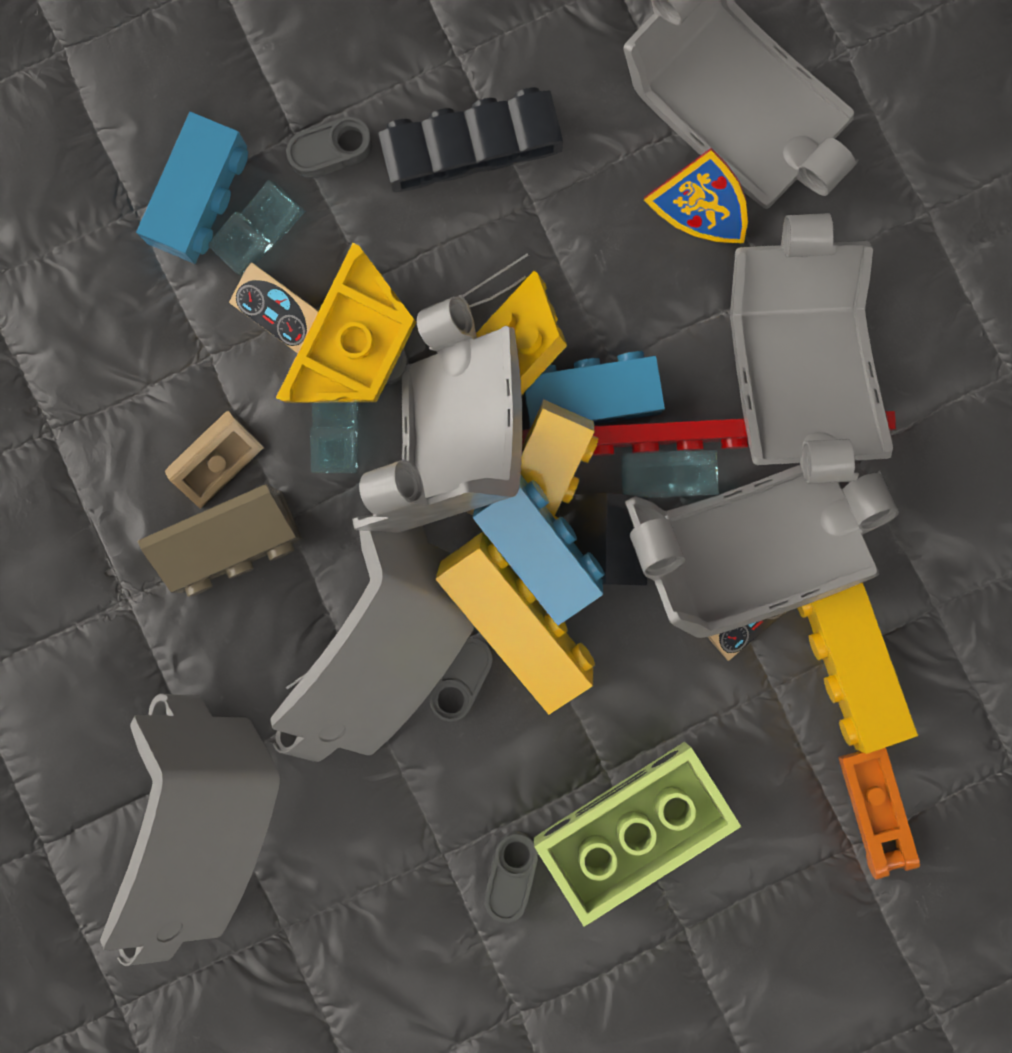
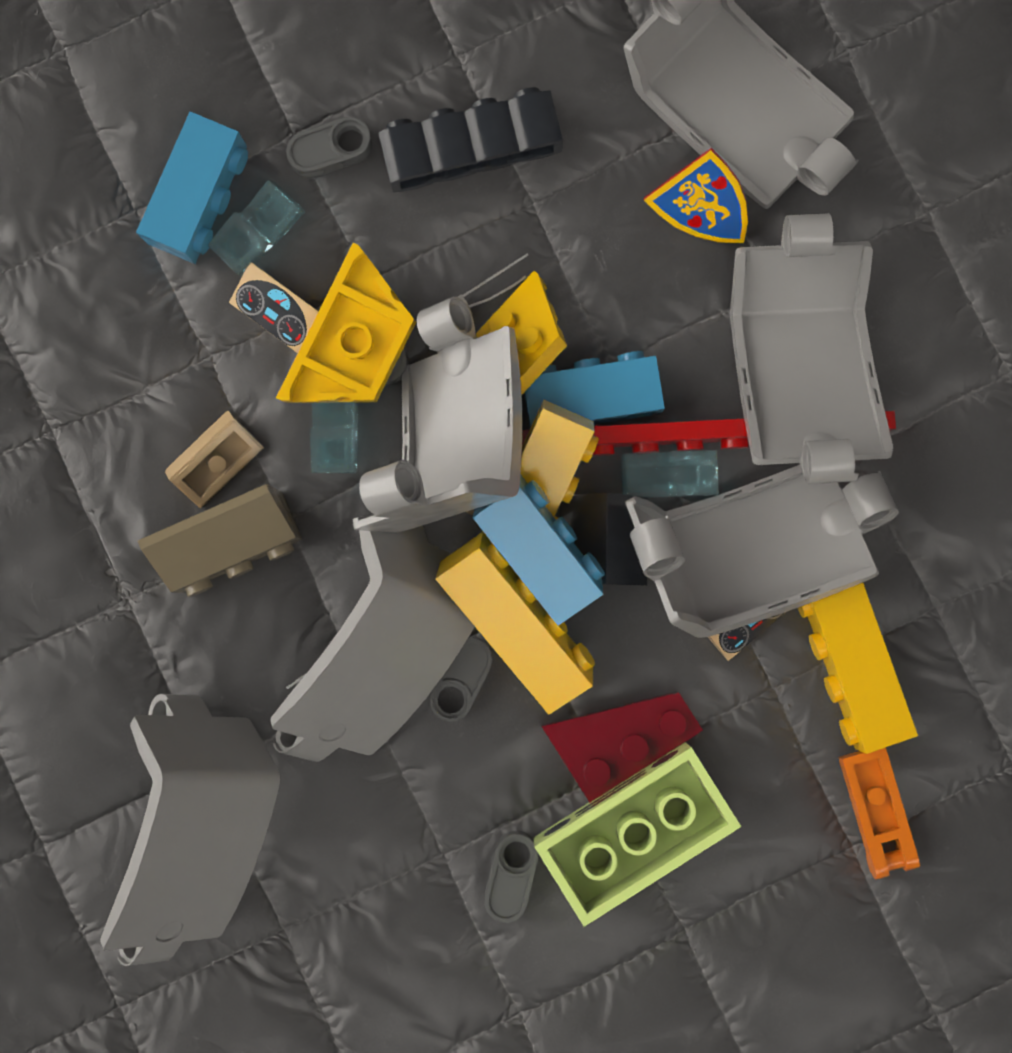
(620, 741): none -> dark red wing

